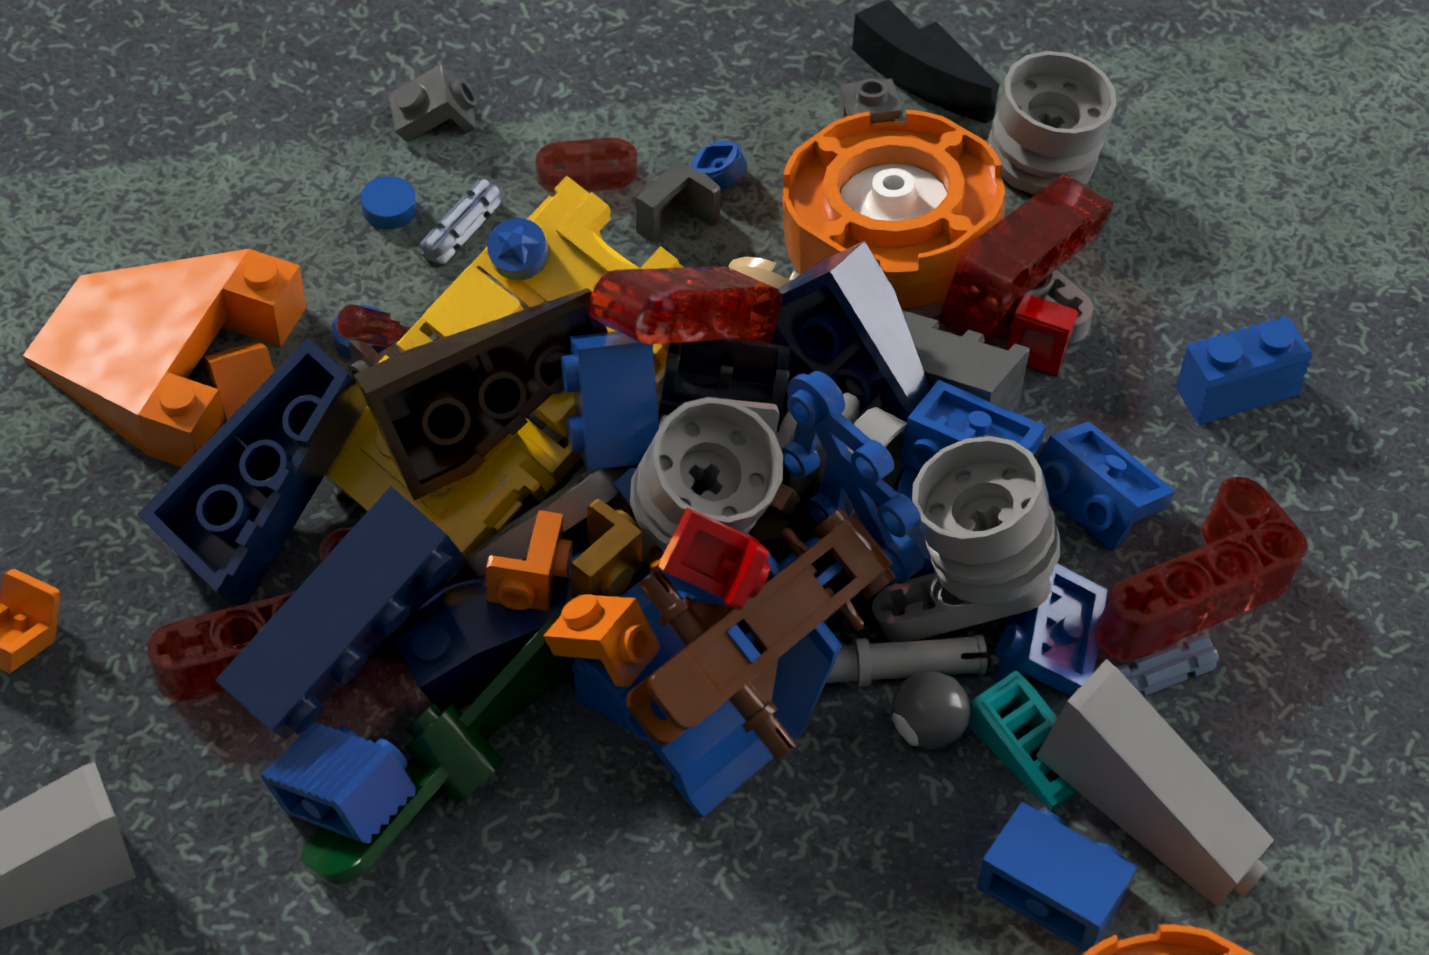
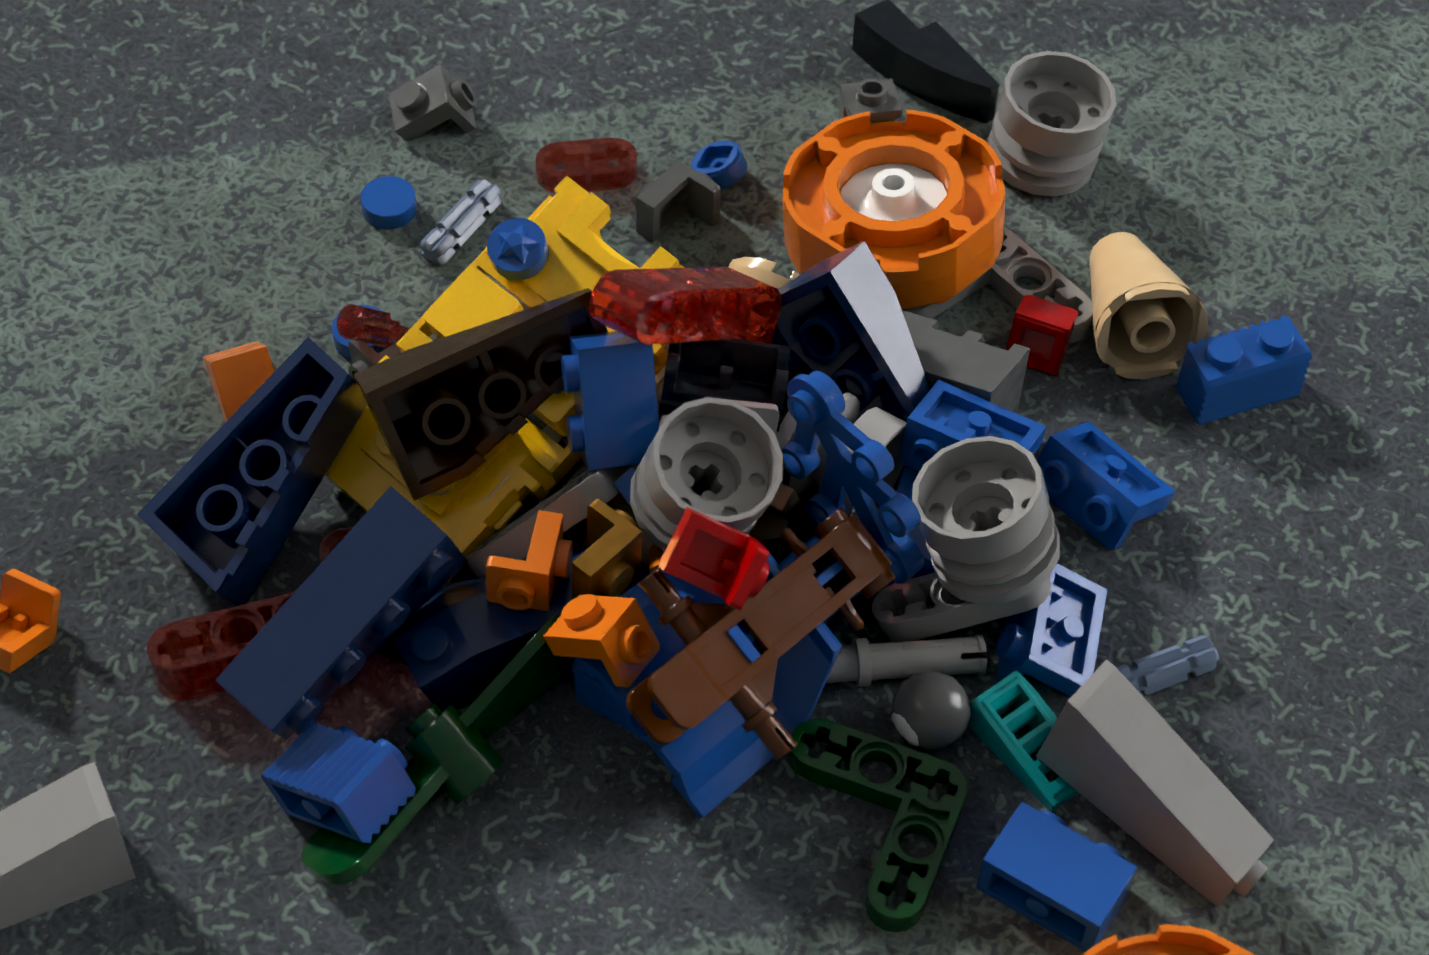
(137, 333): orange wedge -> none
(914, 809): none -> dark green beam
(1020, 255): clear red beam -> none
(1140, 309): none -> tan cone
(1246, 564): clear red beam -> none

